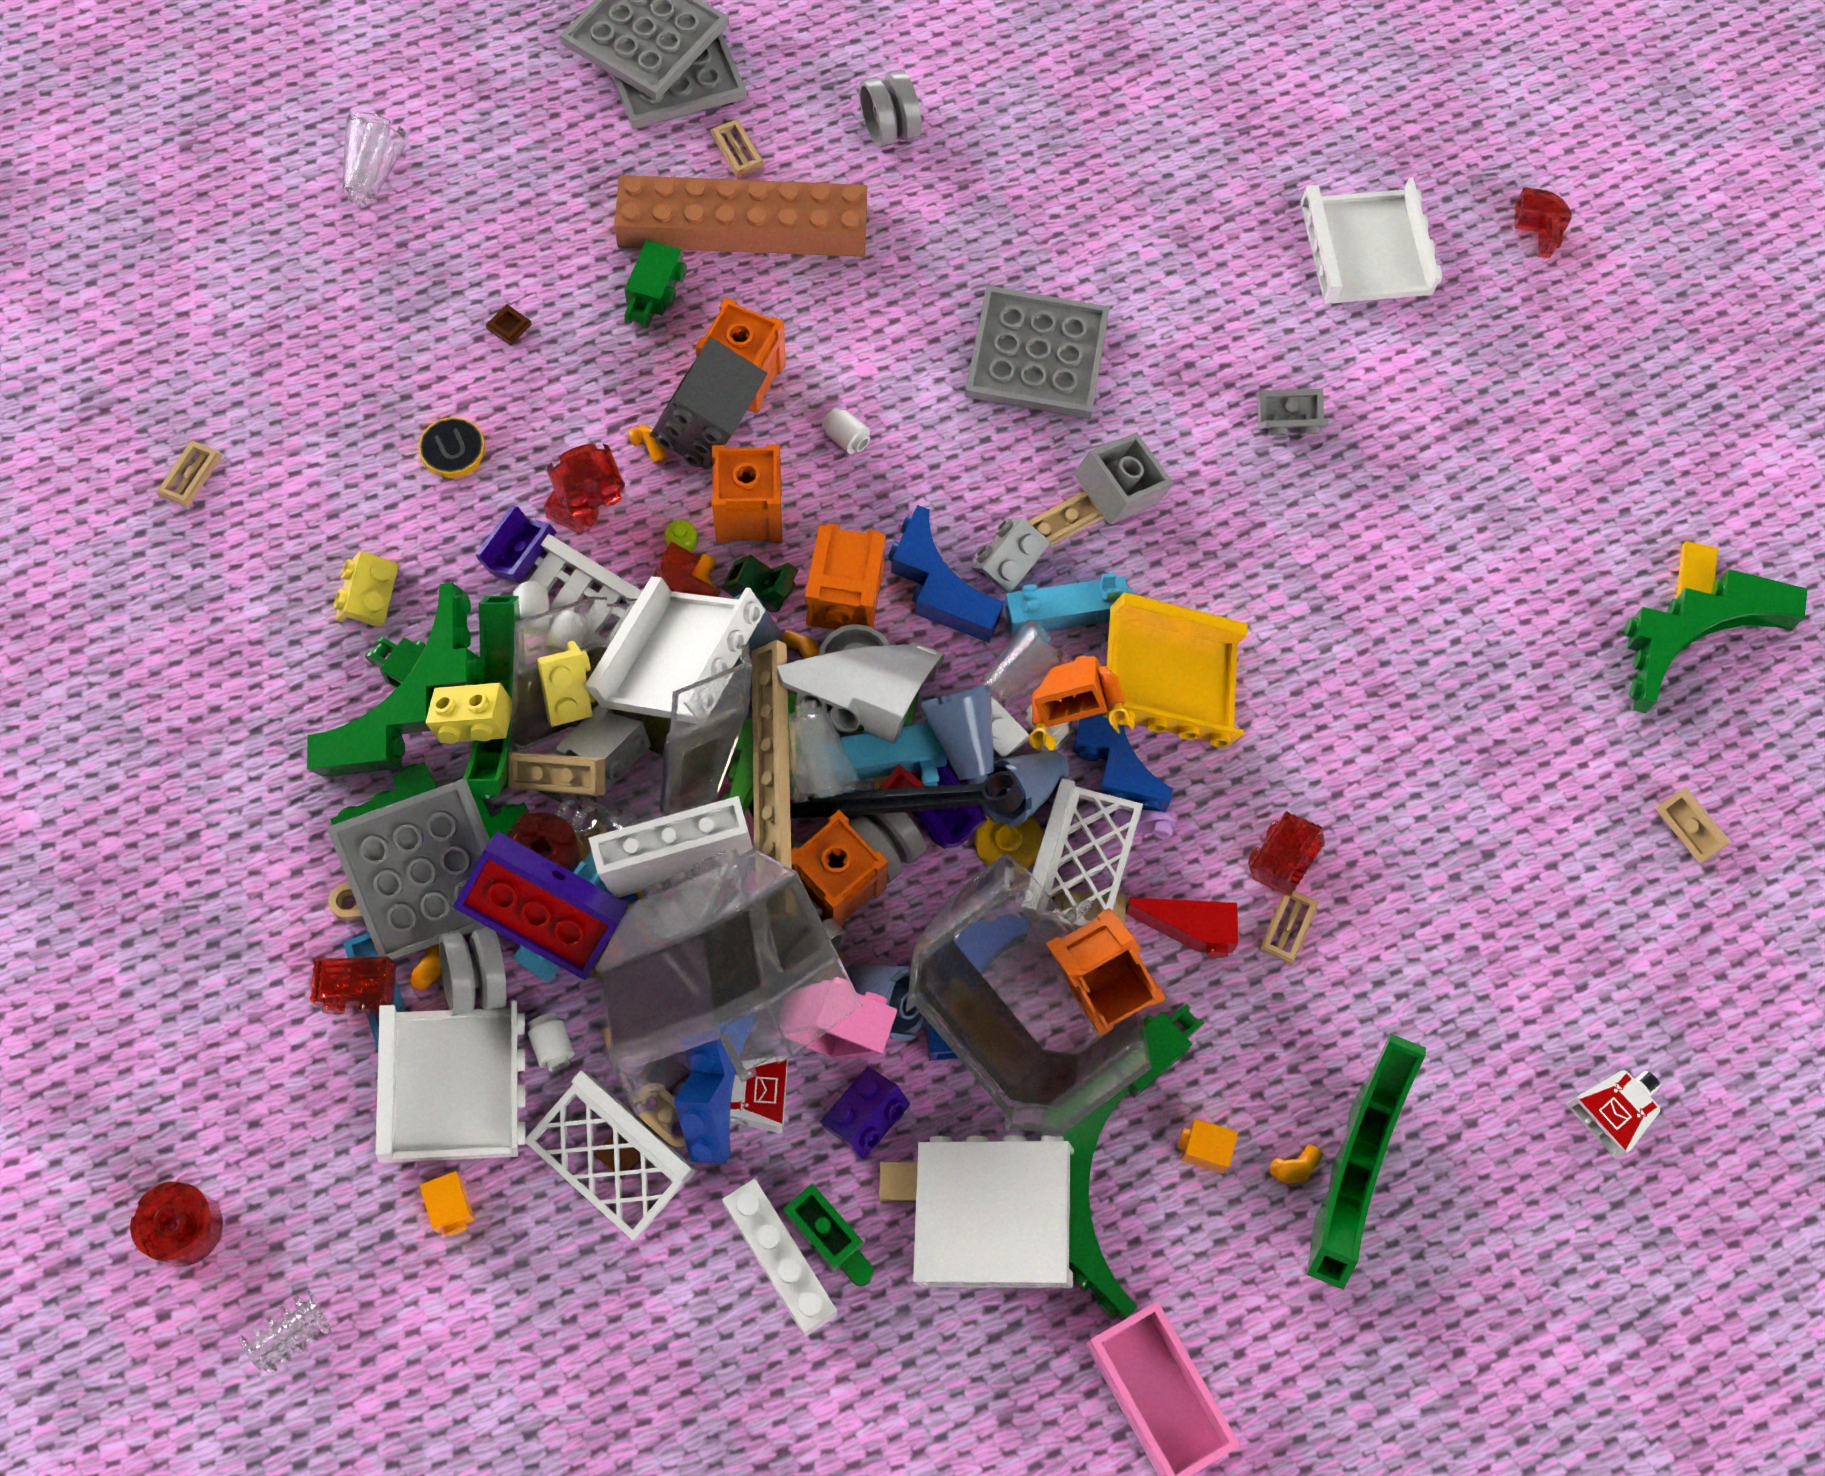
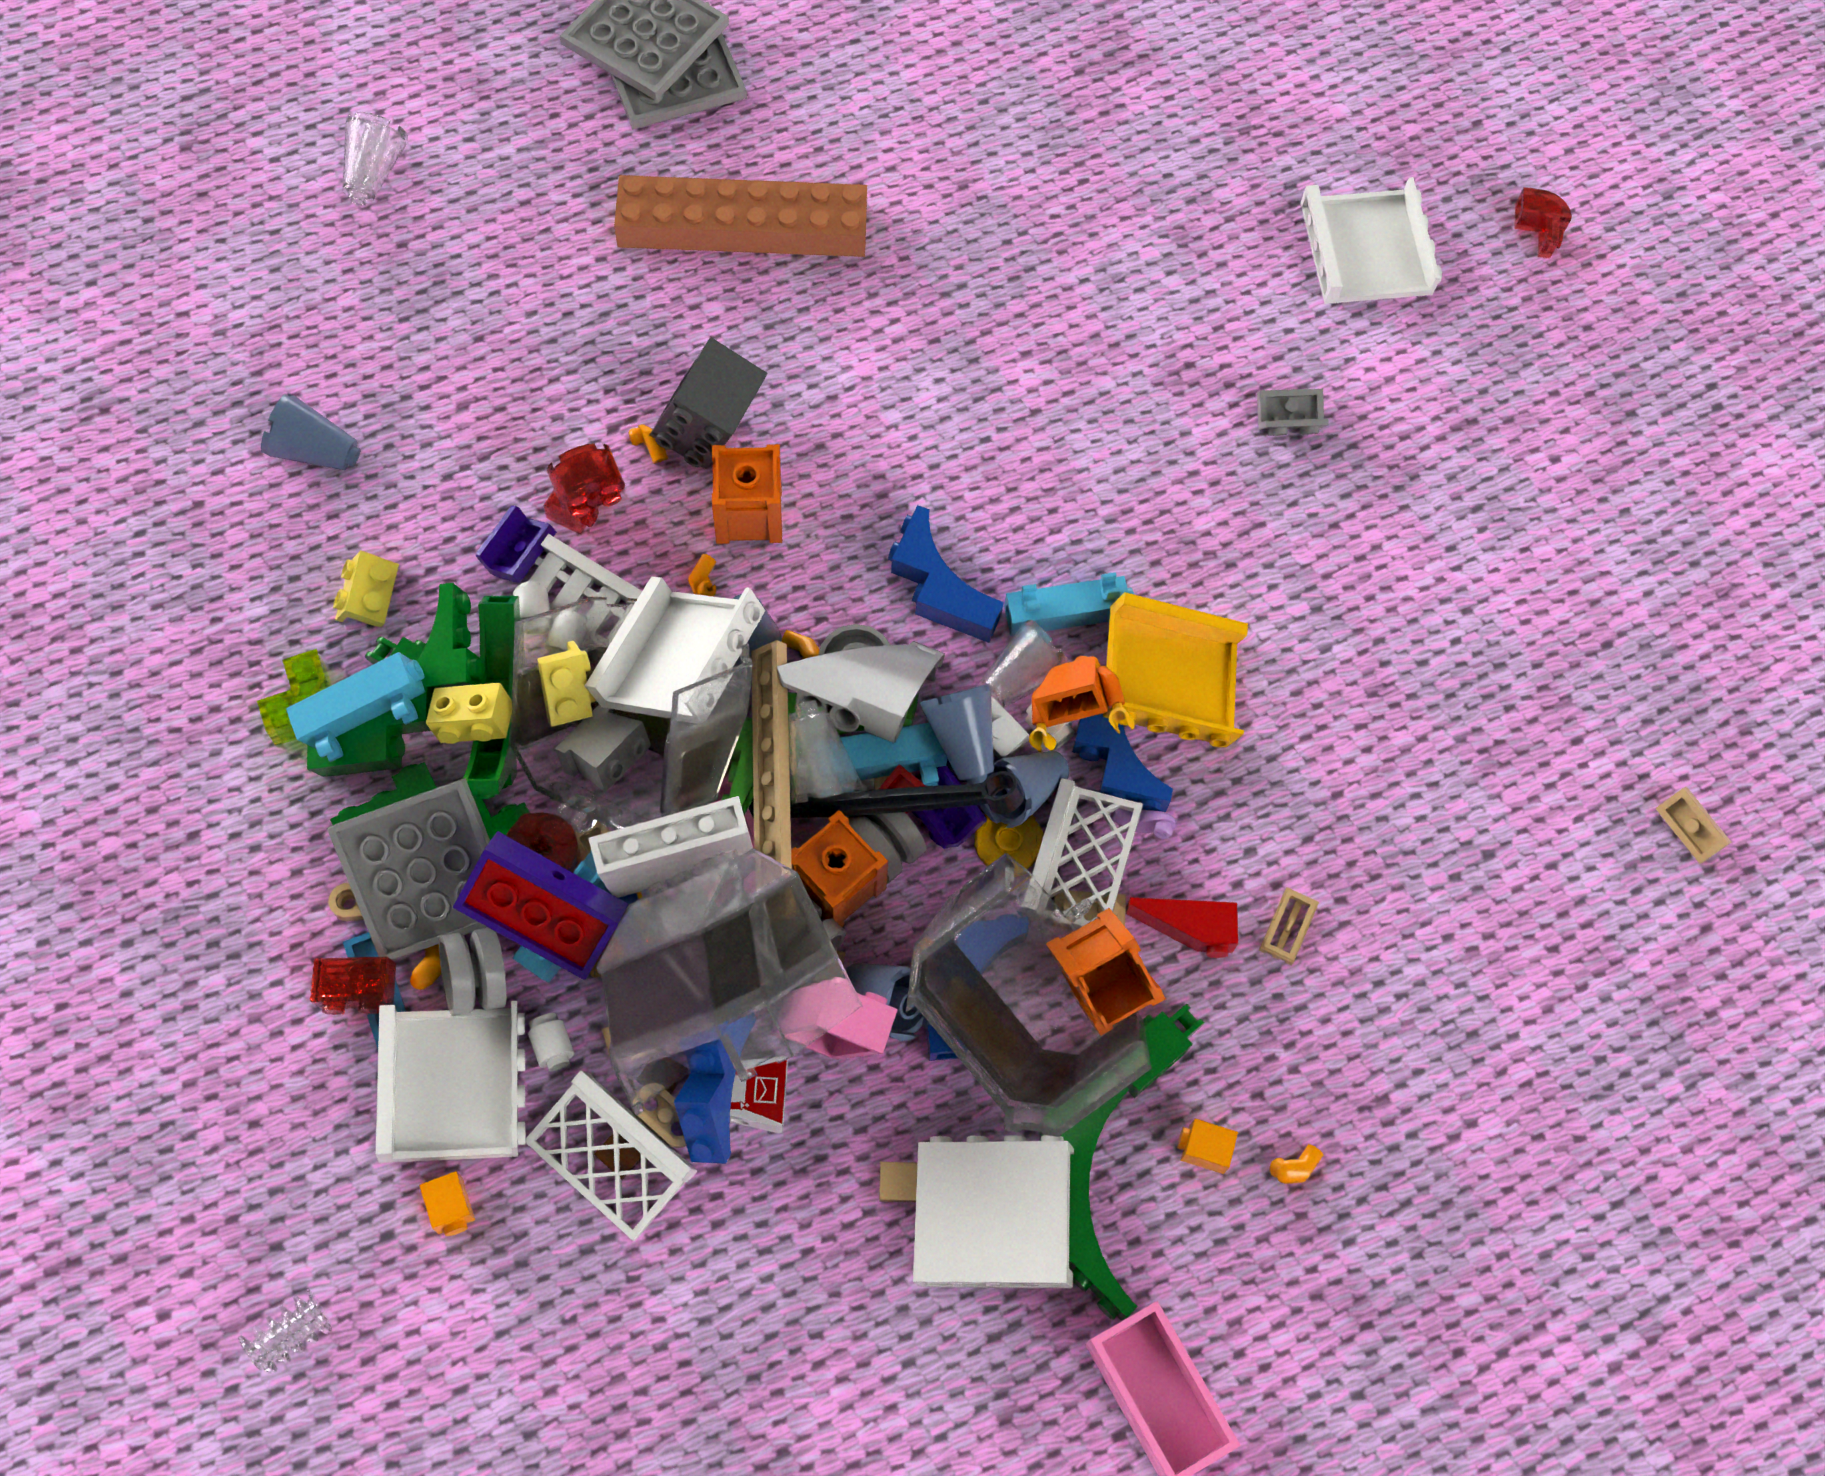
(157, 1217): clear red brick -> none
(198, 481): tan tile -> none
(306, 677): none -> clear neon green brick
(307, 436): none -> sand blue cone
(356, 700): none -> medium azure brick
(452, 447): black tile -> none
(508, 324): reddish brown tile -> none
(556, 773): tan tile -> none
(653, 282): green brick -> none
(677, 569): clear red brick -> none
(682, 534): lime piece -> none
(746, 167): tan tile -> none
(753, 338): orange container -> none
(767, 584): dark green brick -> none
(779, 1257): white brick -> none
(829, 1235): green brick -> none
(844, 577): orange container -> none
(846, 430): white brick -> none
(866, 1112): dark purple bracket -> none
(890, 108): light grey wheel -> none
(1011, 553): light grey bracket -> none
(1037, 352): light grey plate -> none
(1067, 518): tan tile -> none
(1123, 478): light grey brick -> none
(1286, 853): clear red brick -> none
(1357, 1164): green arch -> none
(1618, 1110): torso -> none
(1697, 567): yellow tile -> none
(1734, 602): green arch -> none

